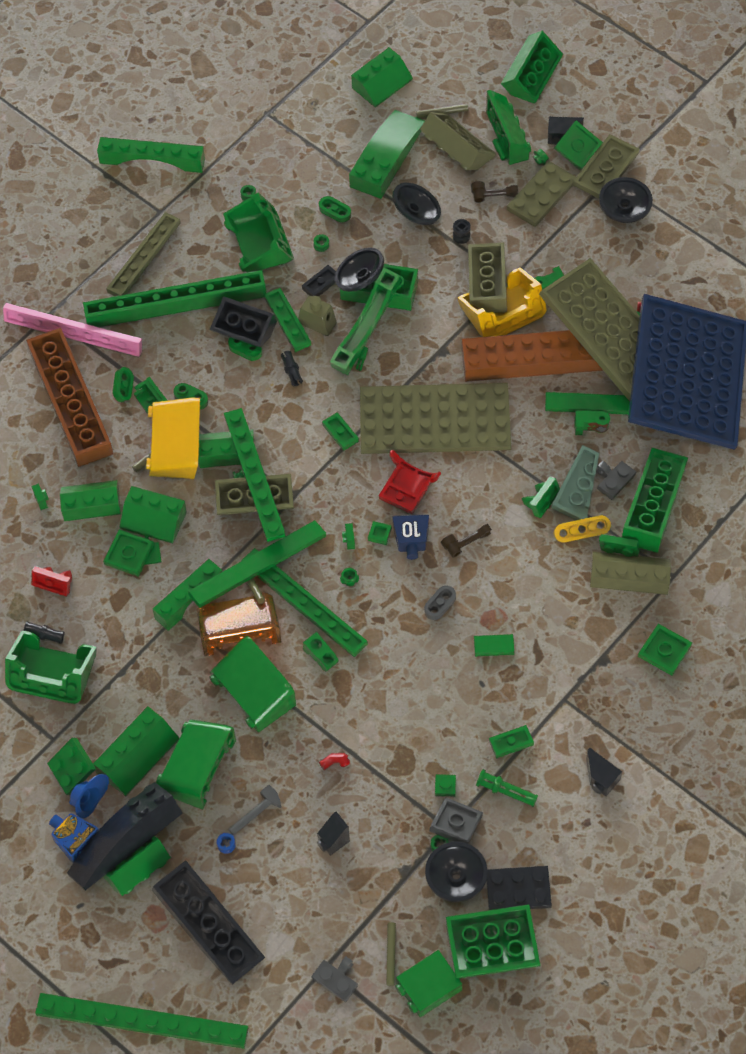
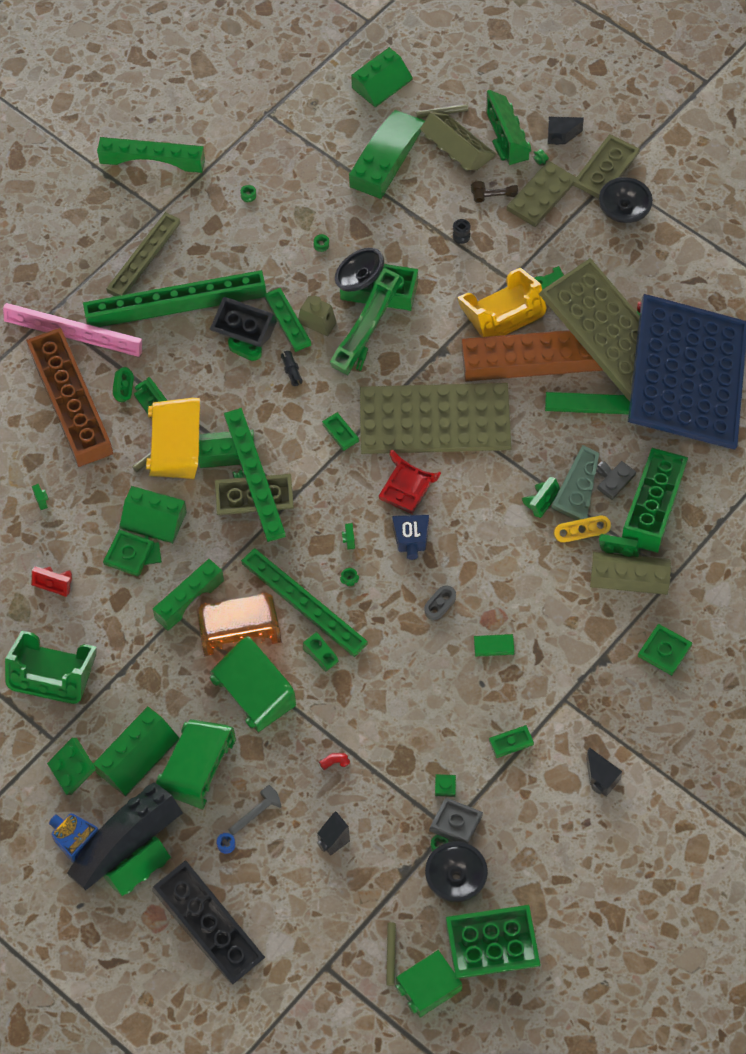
(44, 632): black pin -> none
(88, 794): blue piece -> none
(90, 500): green slope -> none
(142, 1020): green plate -> none
(189, 392): green plate -> none
(256, 564): green tile -> none
(256, 592): olive bar -> none
(258, 234): green windscreen -> none
(320, 282): black plate -> none
(336, 979): dark grey plate -> none
(337, 210): green plate -> none
(379, 533): green plate -> none
(416, 203): black dish -> none
(453, 545): dark brown brick -> none
(487, 277): olive slope -> none
(519, 887): black plate -> none
(529, 798): green pin -> none
(532, 67): green slope -> none
(578, 145): green plate -> none
(591, 421): green leg -> none

